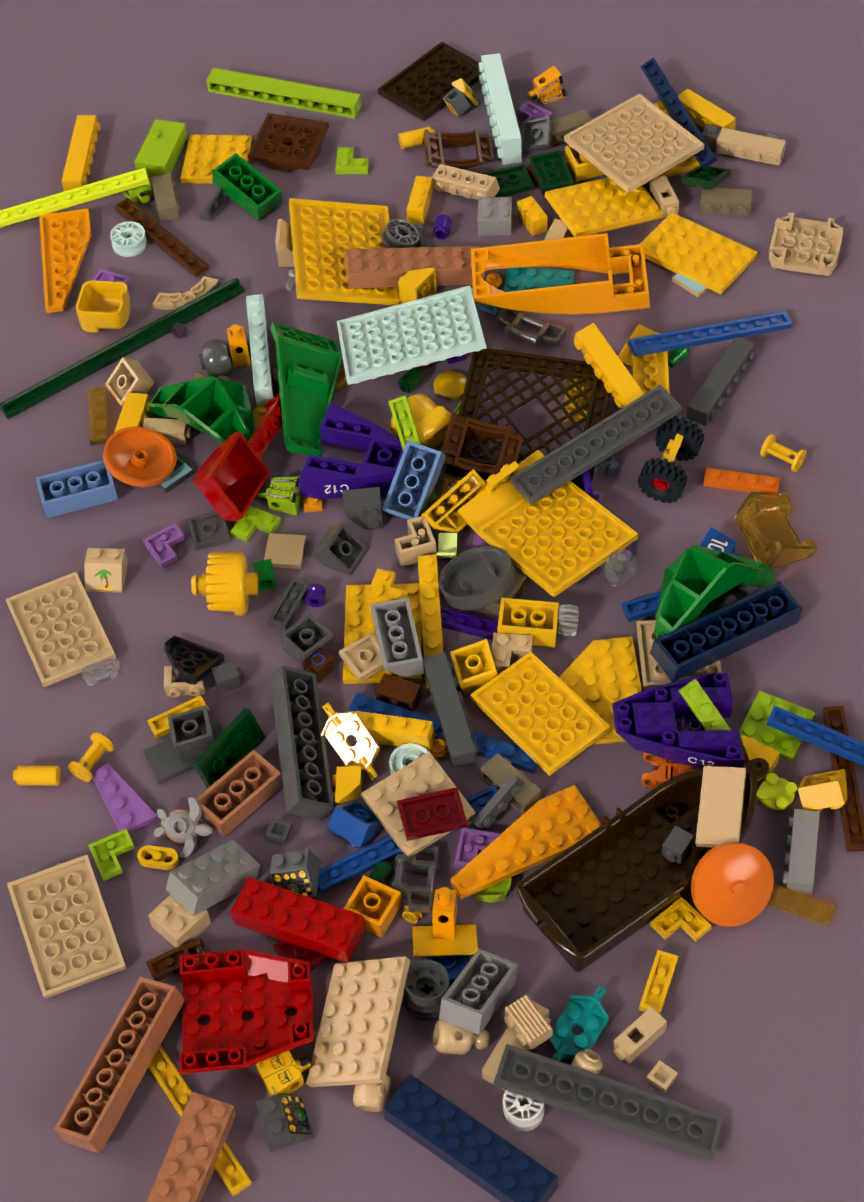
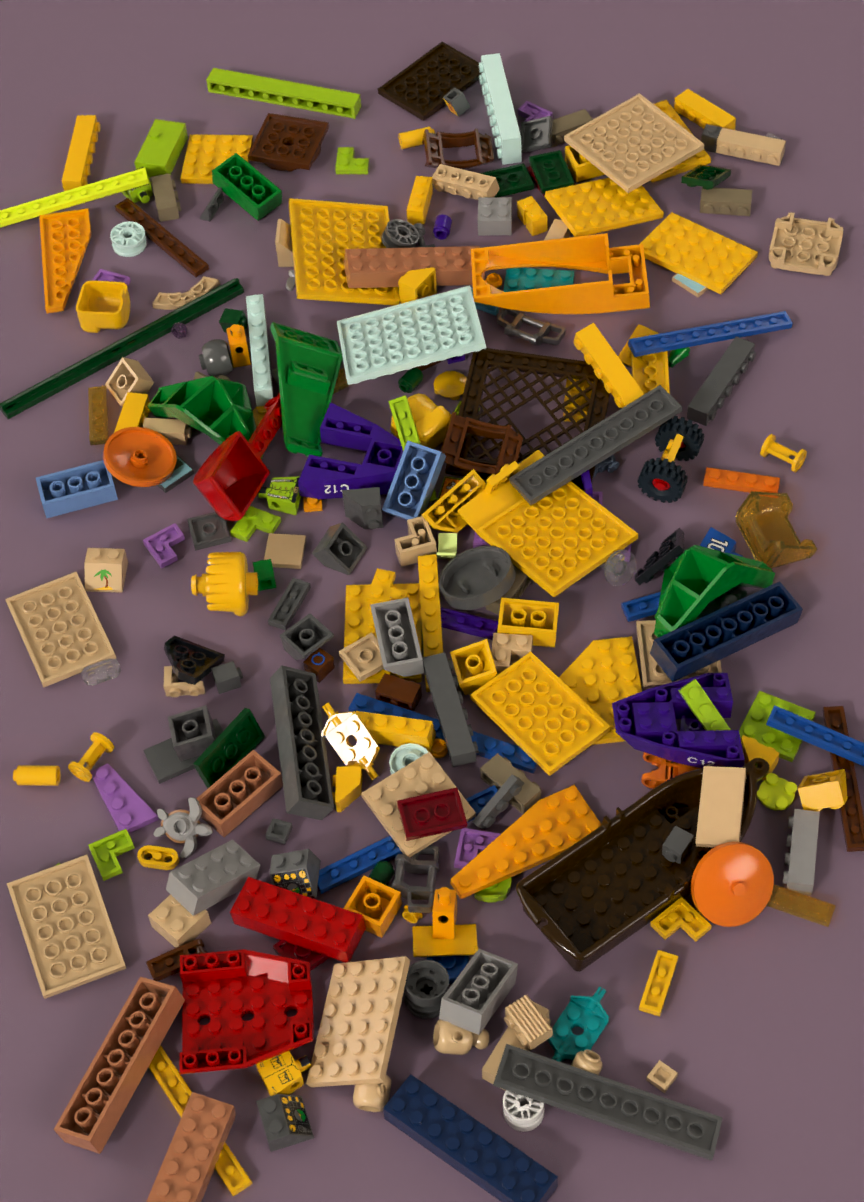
(160, 724): yellow plate -> none
(233, 317): none -> dark green brick
(315, 595): dark purple wheel -> none
(354, 823): blue slope -> none
(470, 95): yellow slope -> none
(548, 86): light orange torso -> none
(567, 620): light grey gear -> none
(639, 1035): tan brick -> none
(664, 195): tan brick -> none
(670, 549): none -> black plate
(676, 108): dark blue plate -> none

